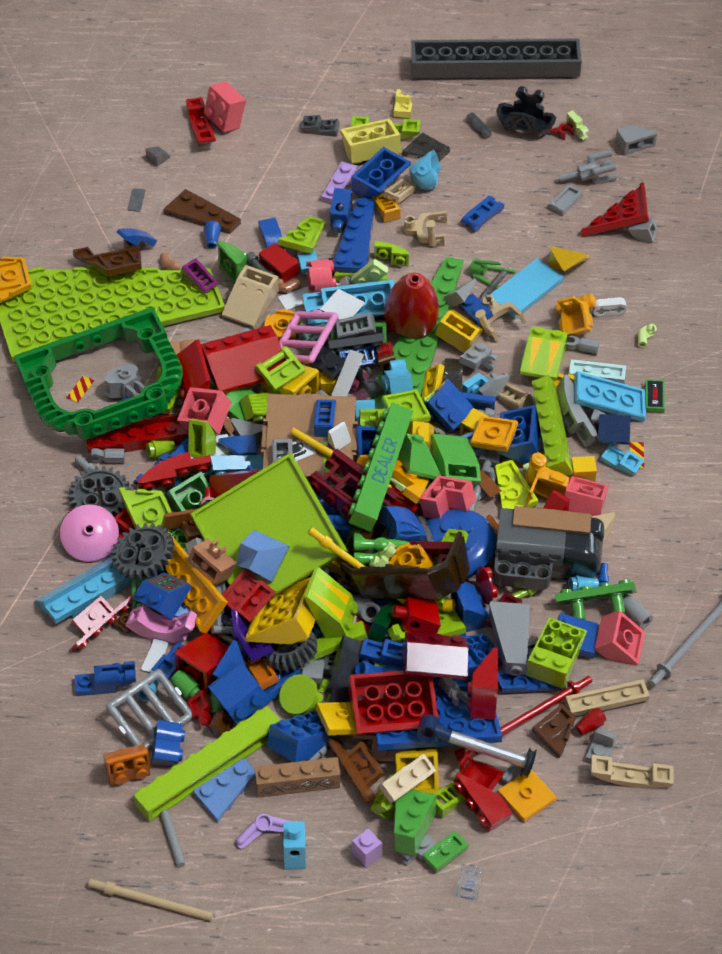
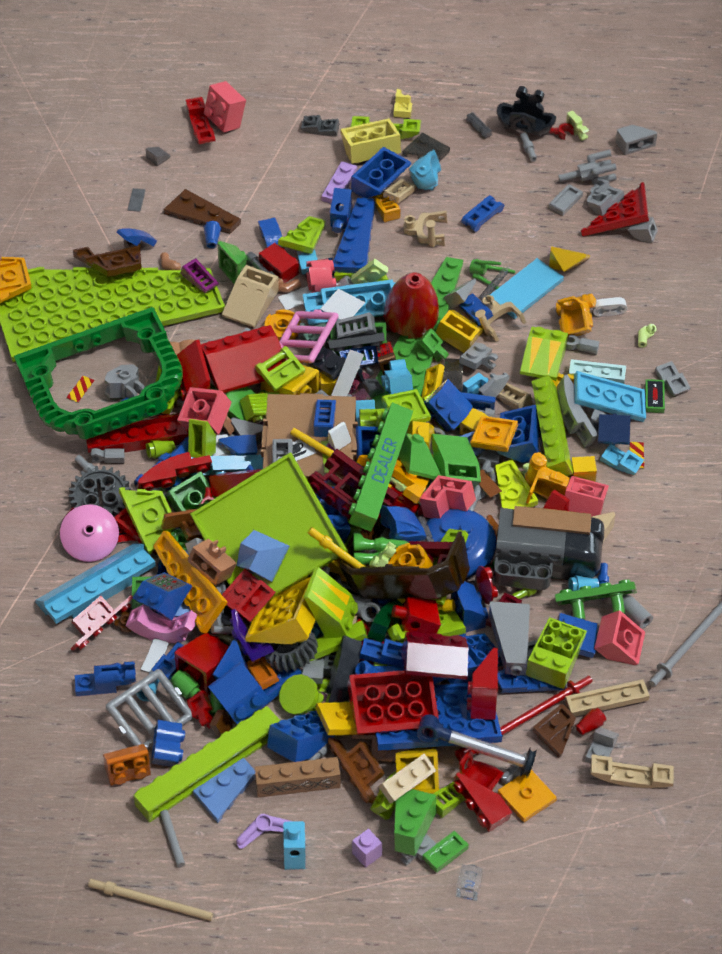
(143, 551): dark grey gear -> none
(396, 254): lime slope -> none
(432, 345): none -> bright green plate
(452, 690): light grey bar -> none
(495, 58): dark grey brick -> none
(528, 147): none -> light grey bar
(603, 196): none -> light grey slope
(673, 381): none -> light grey slope

